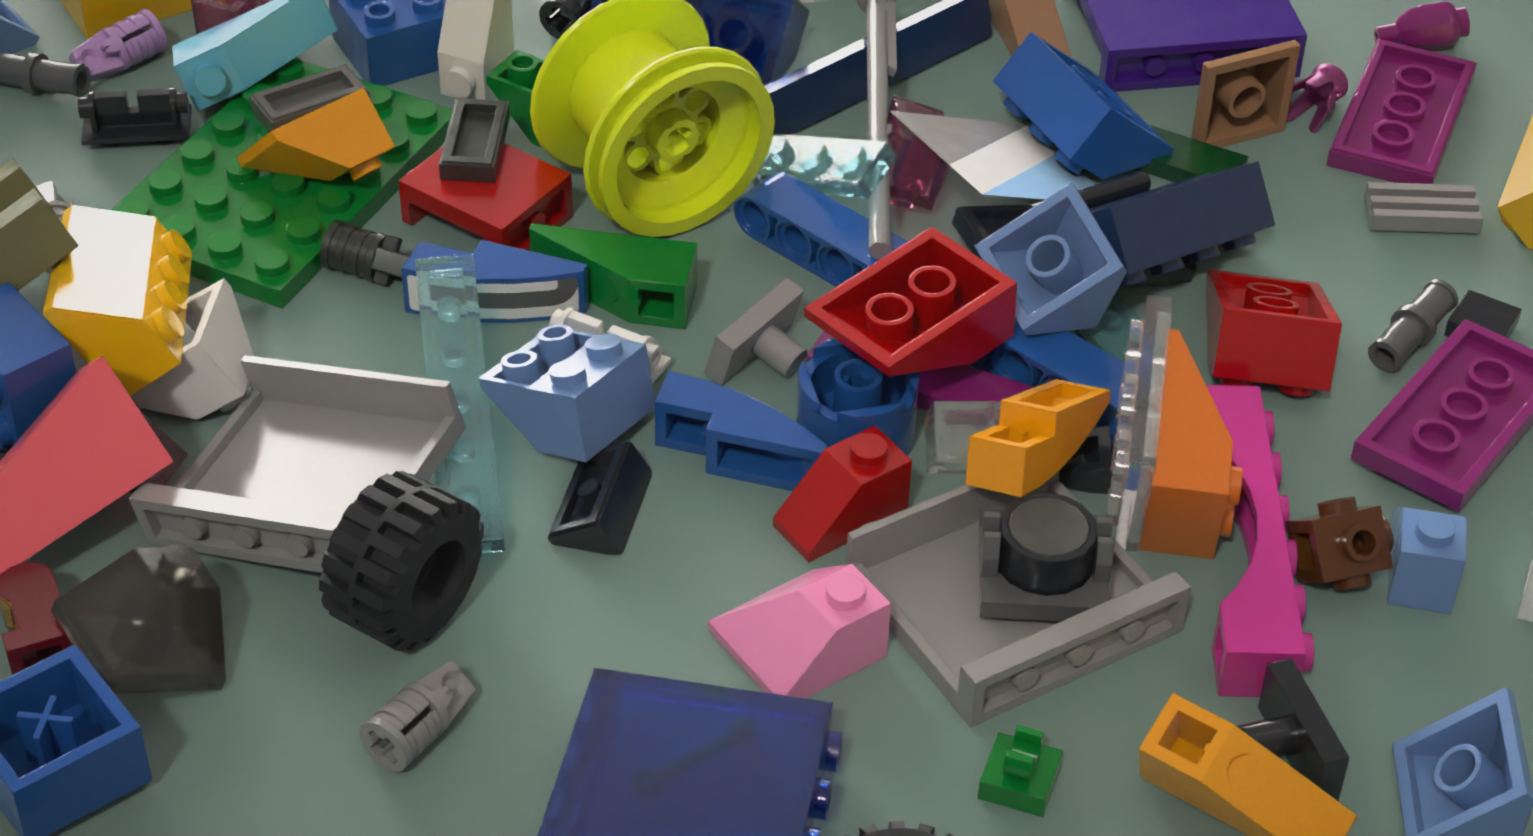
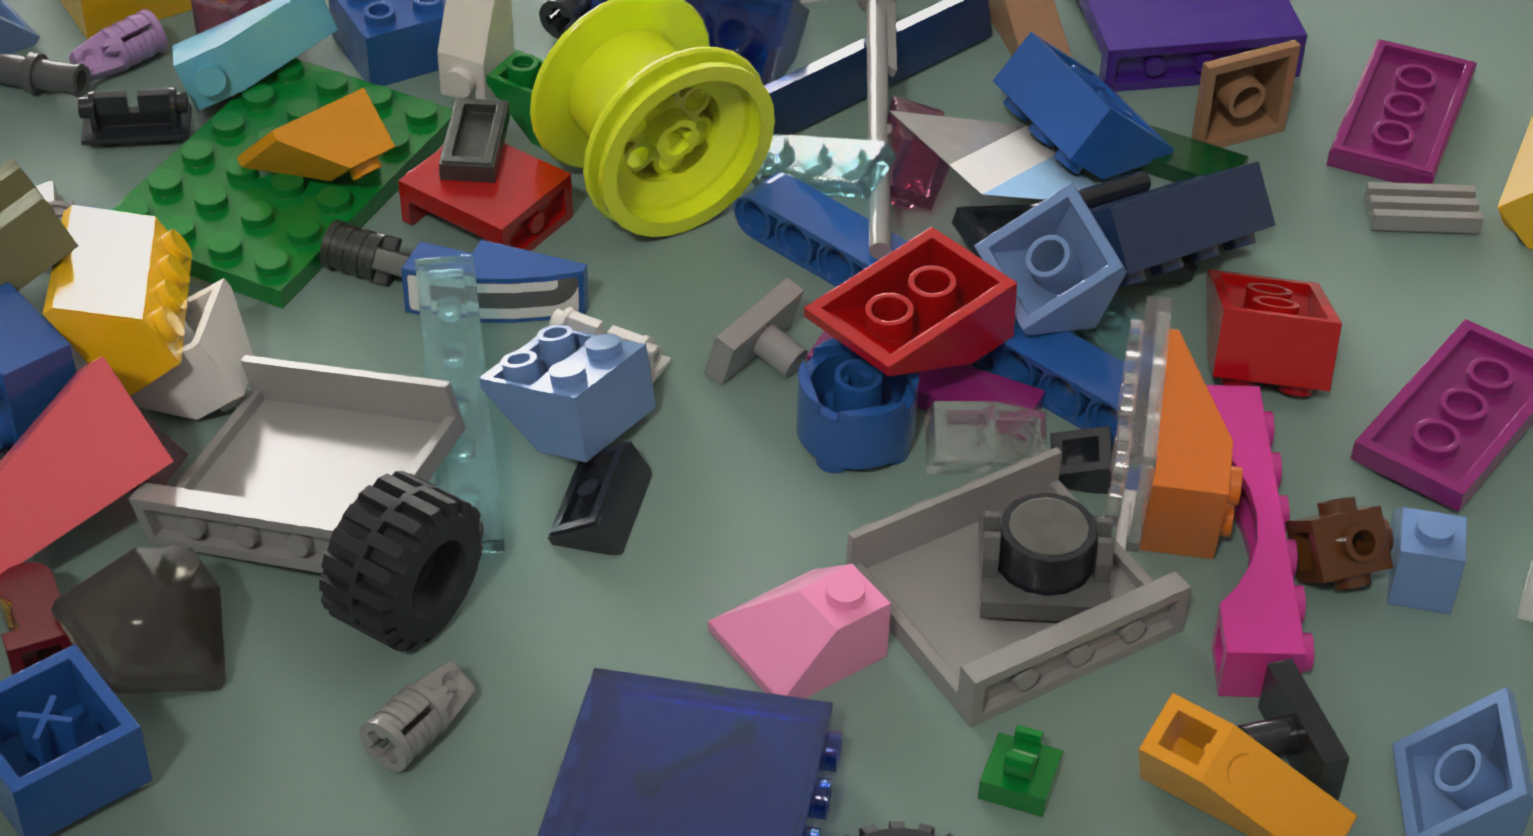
(299, 97): dark grey tile -> none
(628, 274): green slope -> none
(734, 432): blue slope -> none
(843, 490): red slope -> none
(1034, 436): light orange slope -> none
(1322, 89): flat silver piece -> none
(1413, 325): dark grey pin -> none
(1427, 26): magenta plant -> none
(1485, 312): black tile -> none

